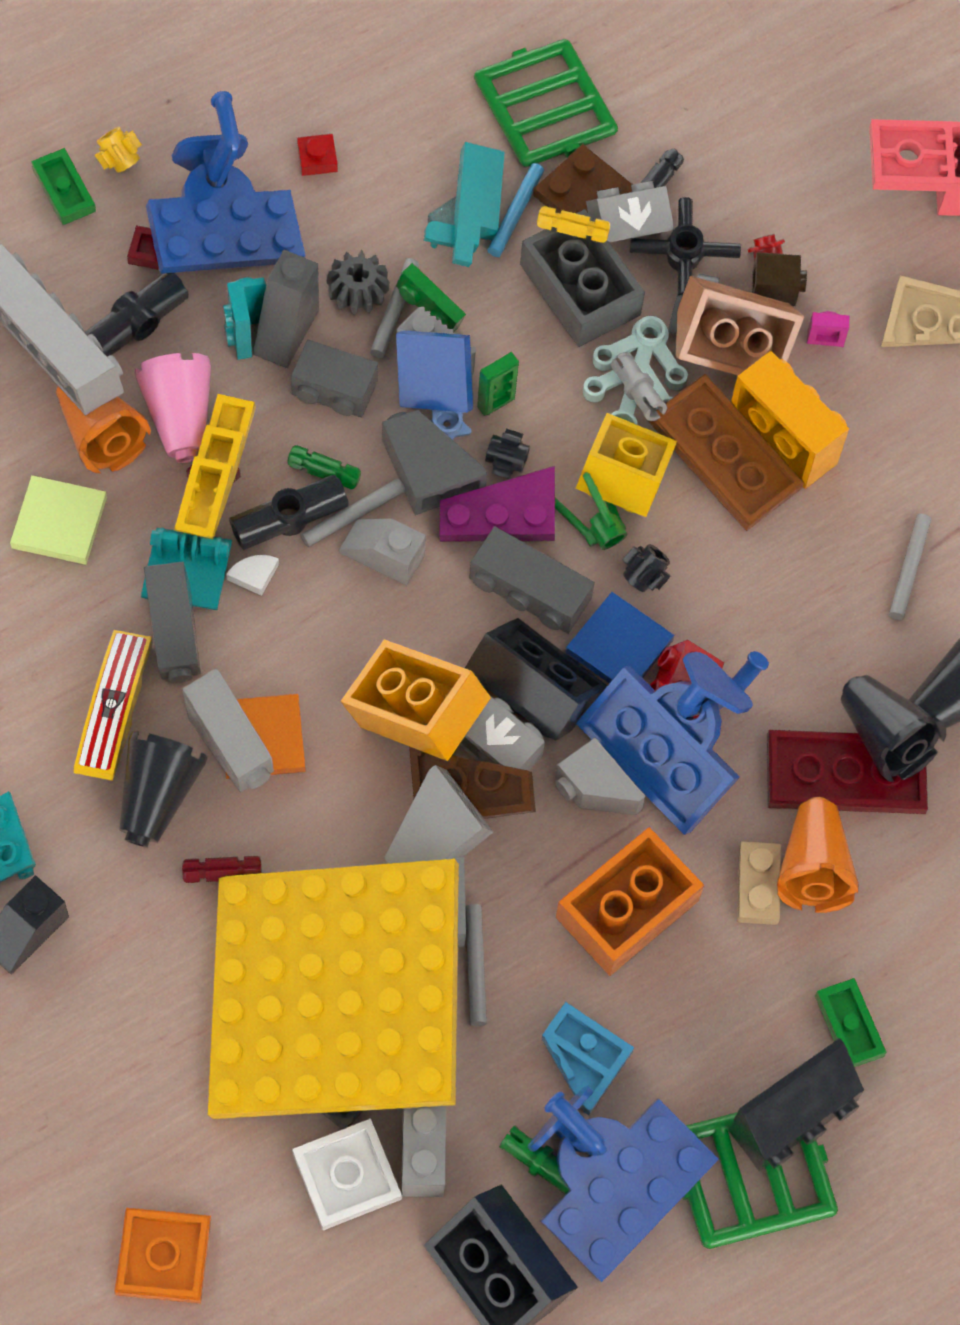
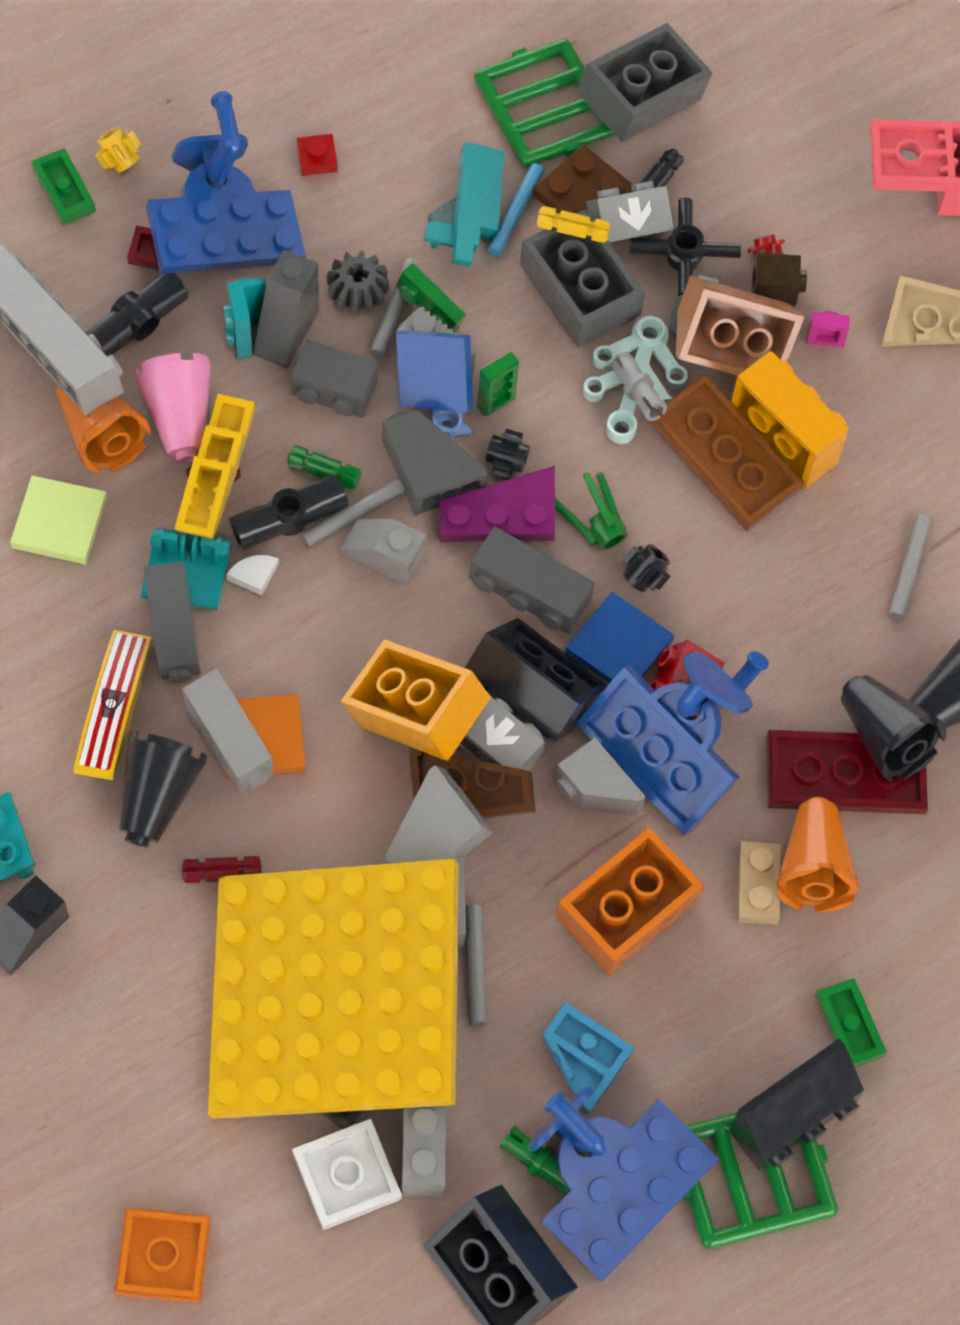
(627, 464): yellow slope -> none
(644, 82): none -> dark grey brick

